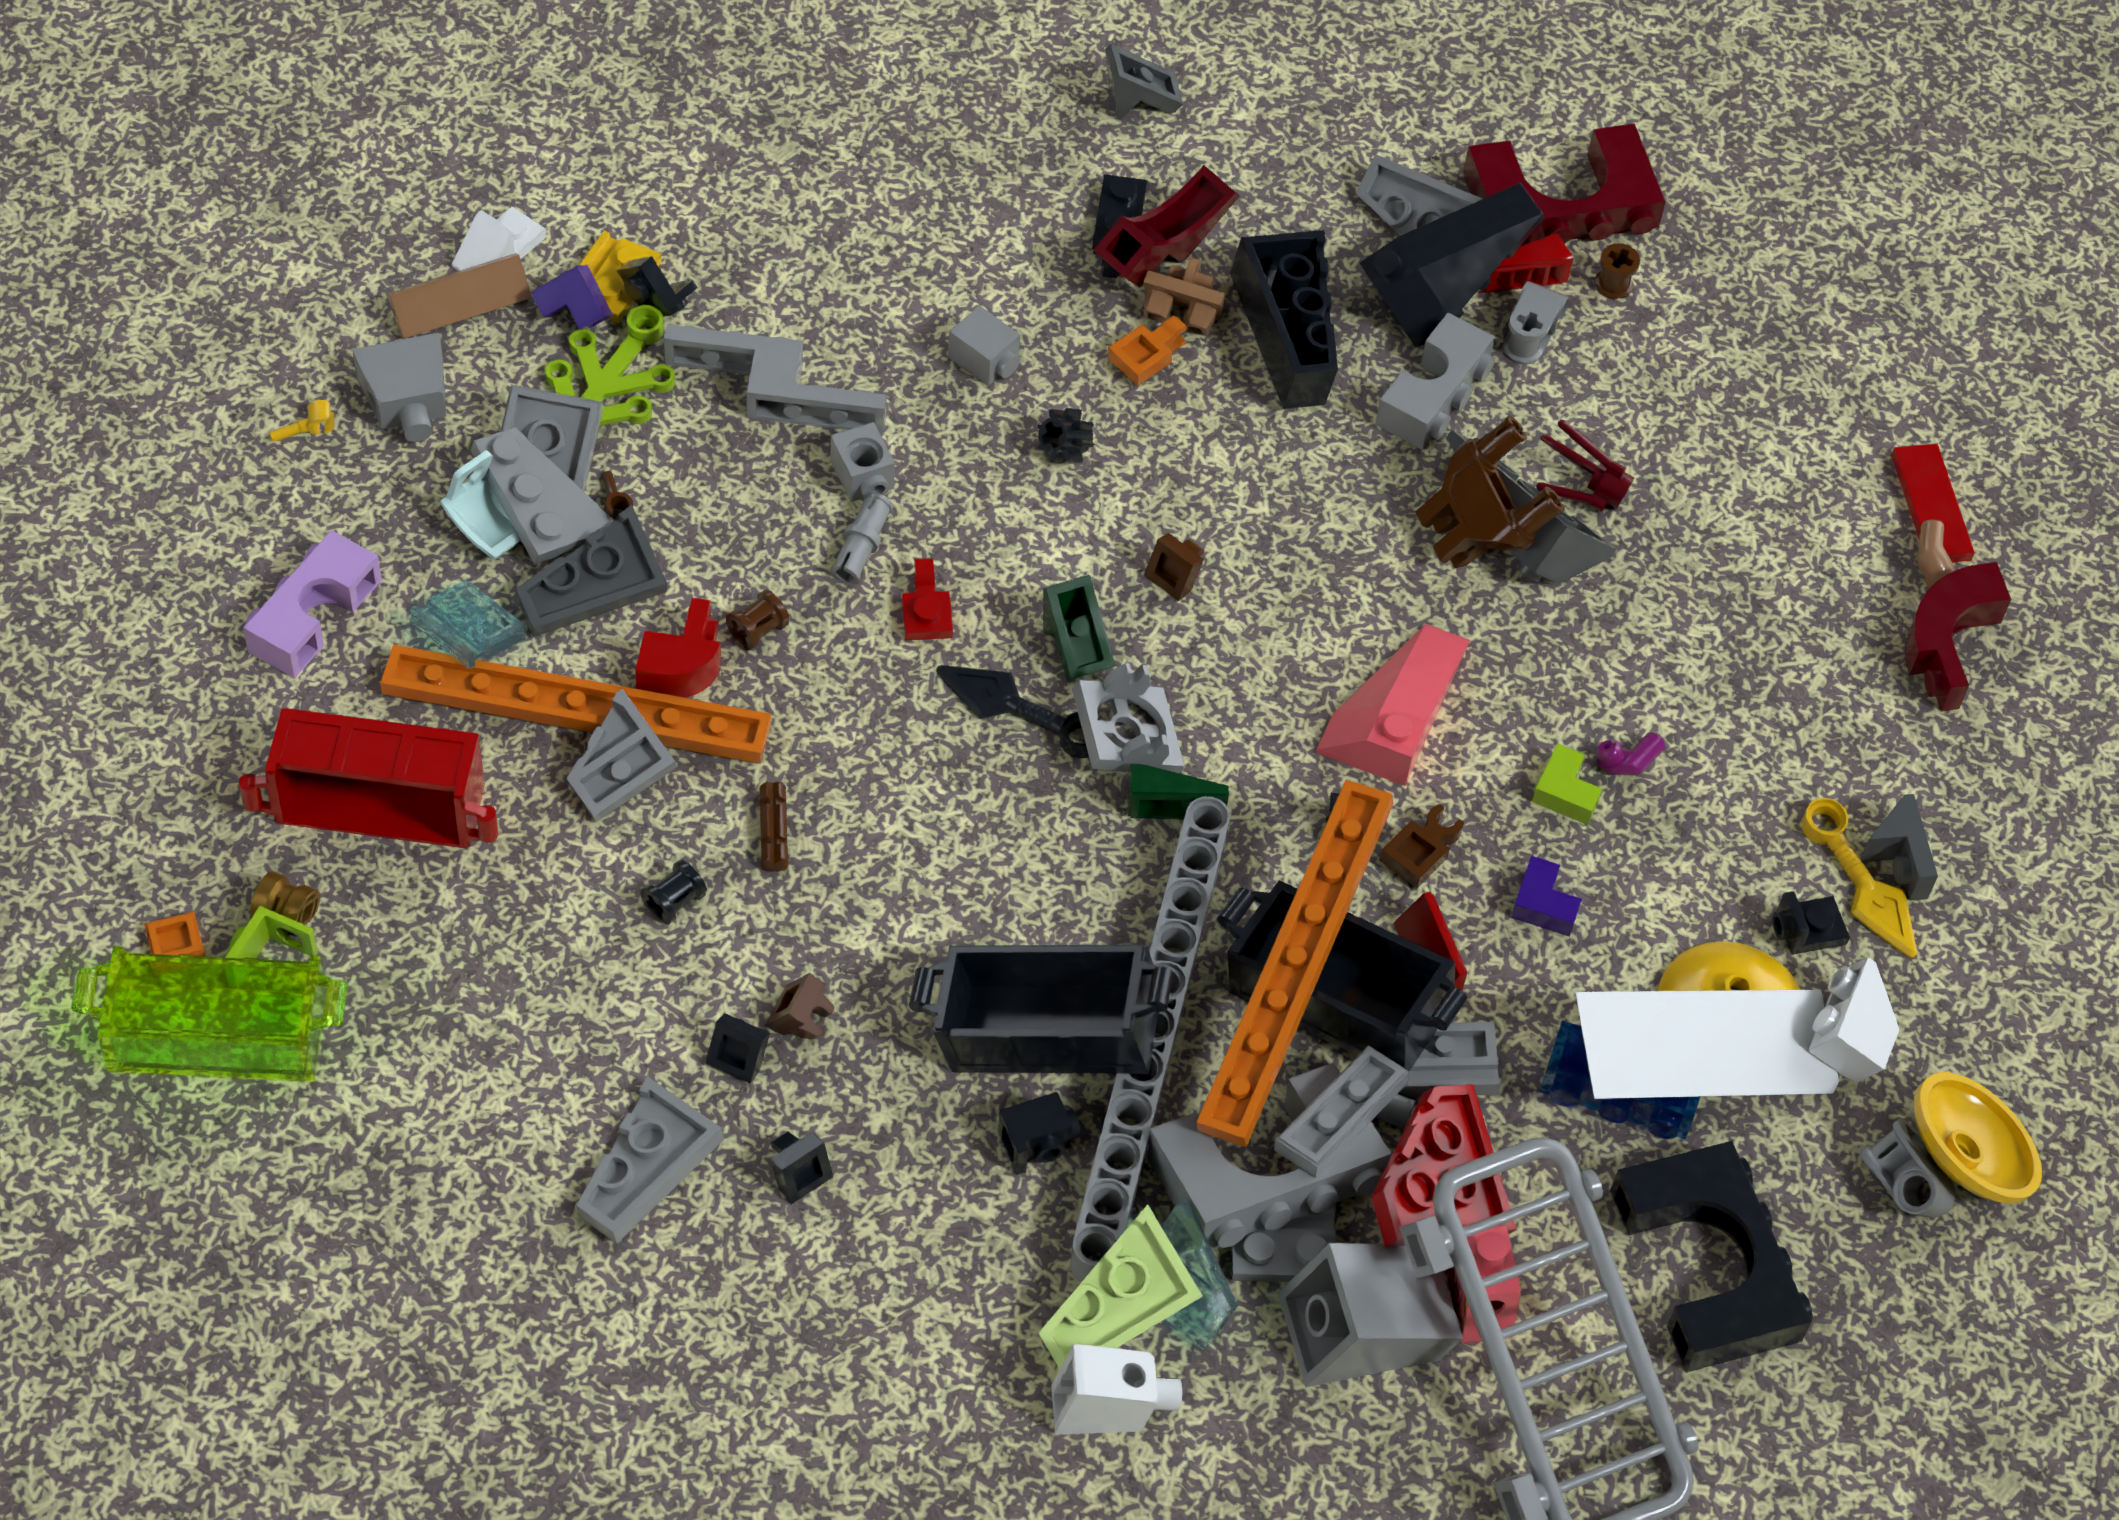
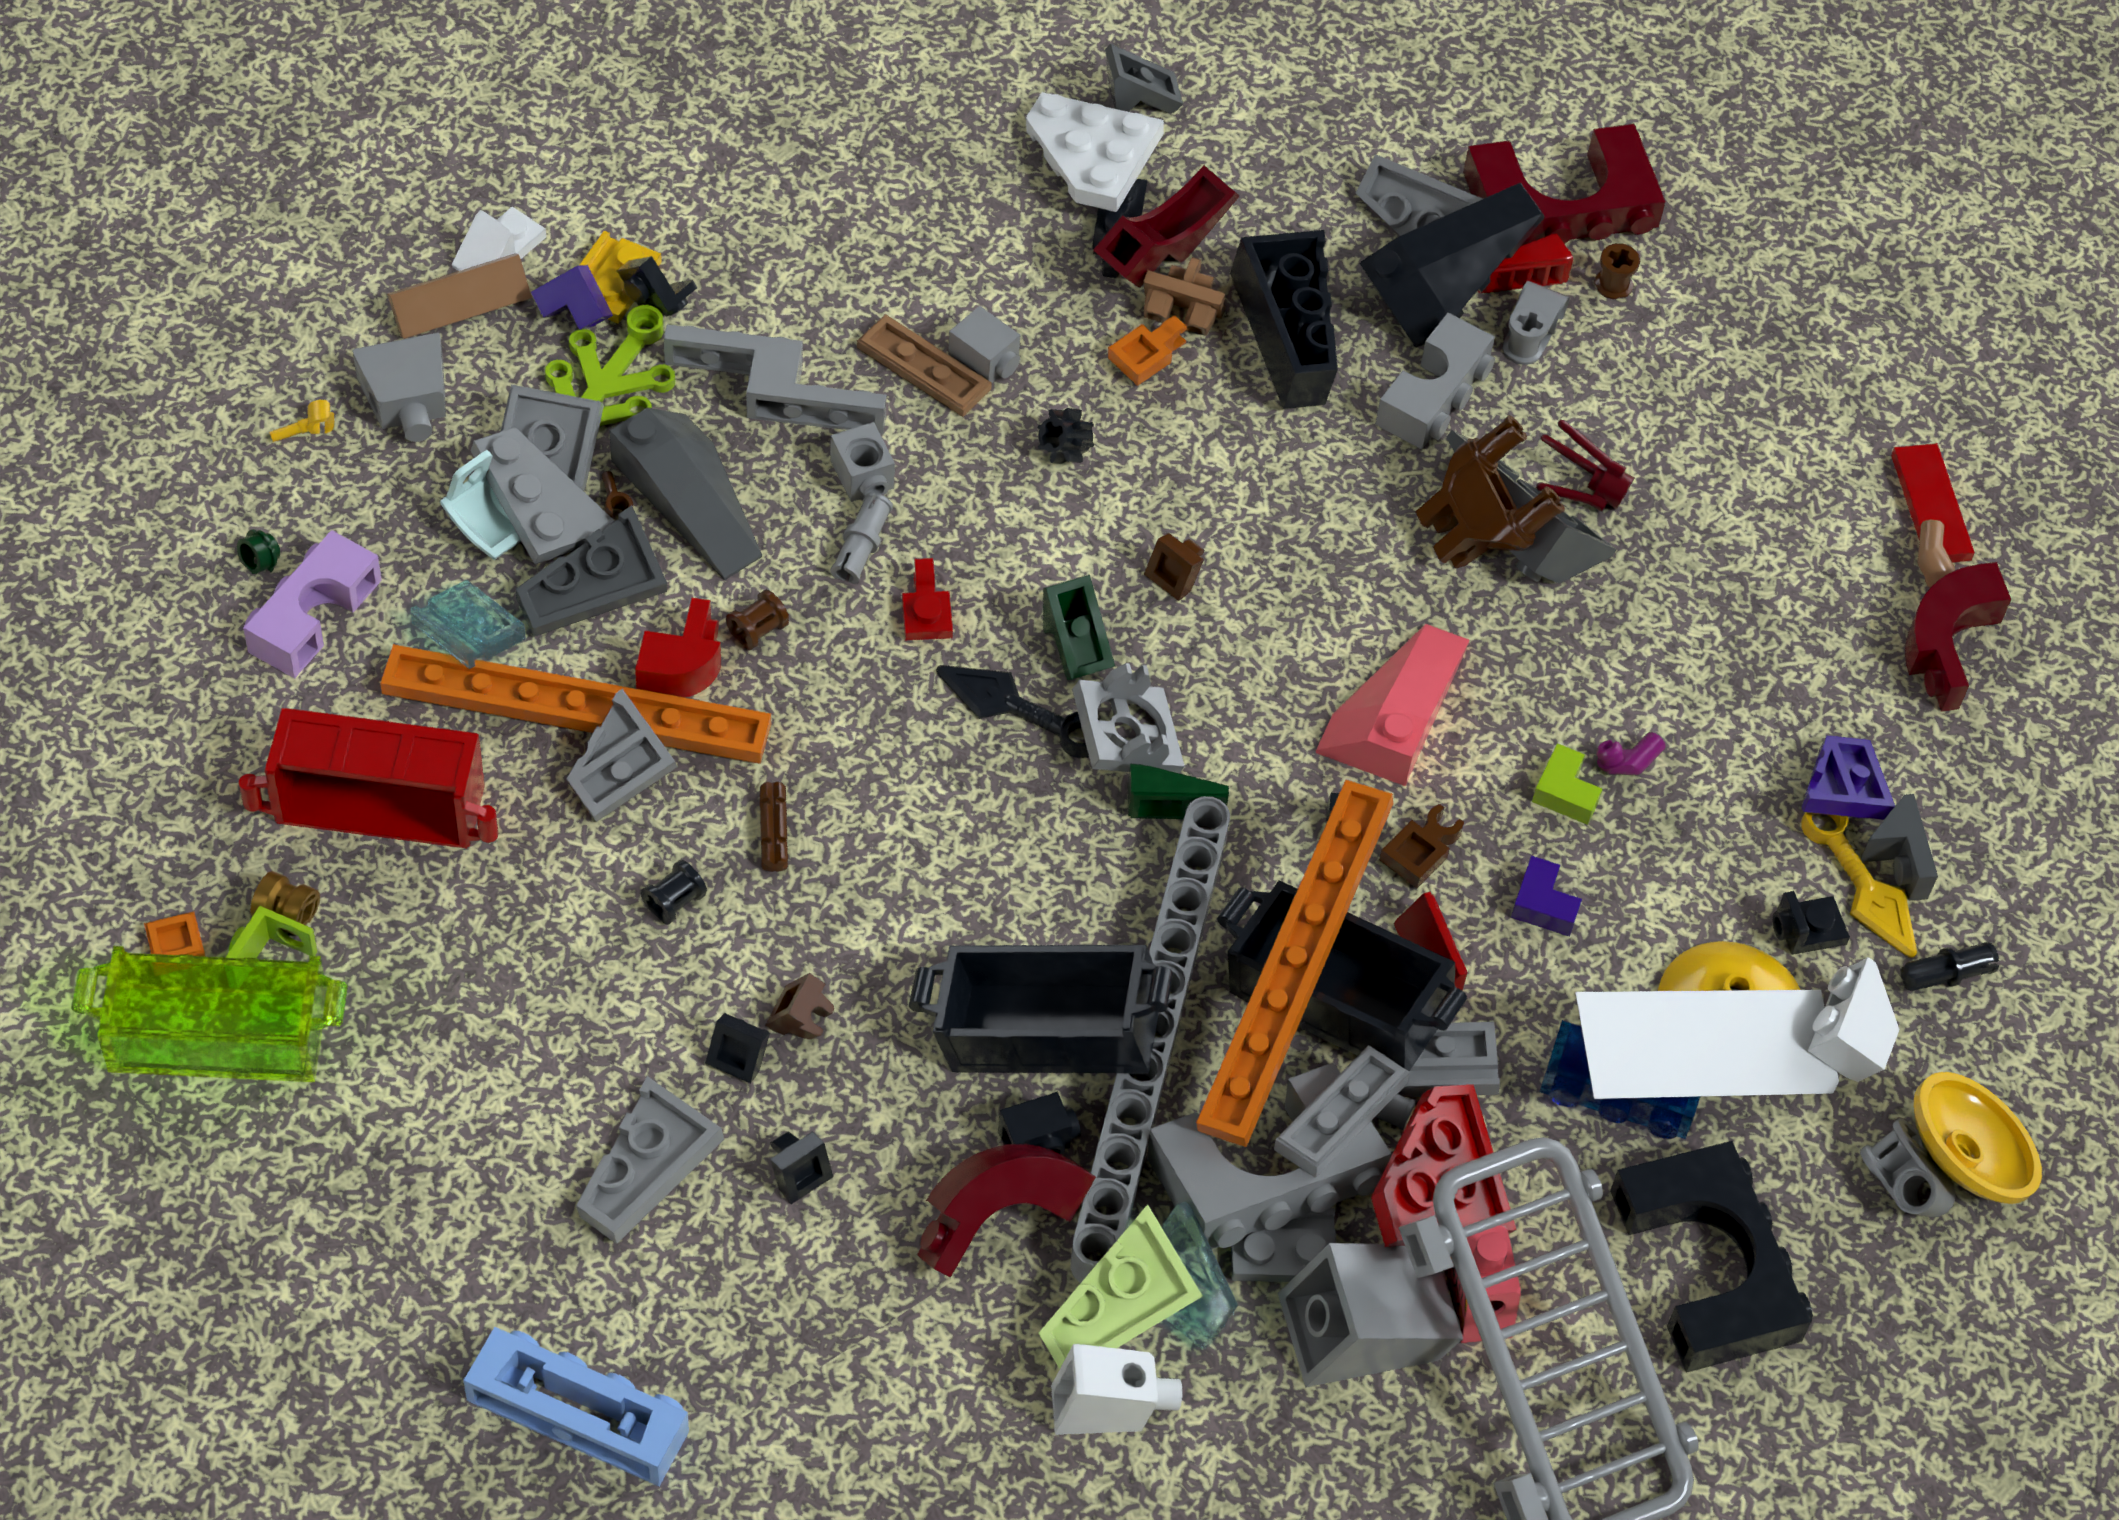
(261, 546): none -> dark green plate
(649, 1425): none -> light blue brick
(687, 484): none -> dark grey wedge
(924, 365): none -> medium nougat tile
(994, 1181): none -> dark red arch
(1093, 146): none -> white plate
(1848, 781): none -> dark purple wing
(1950, 966): none -> black axle

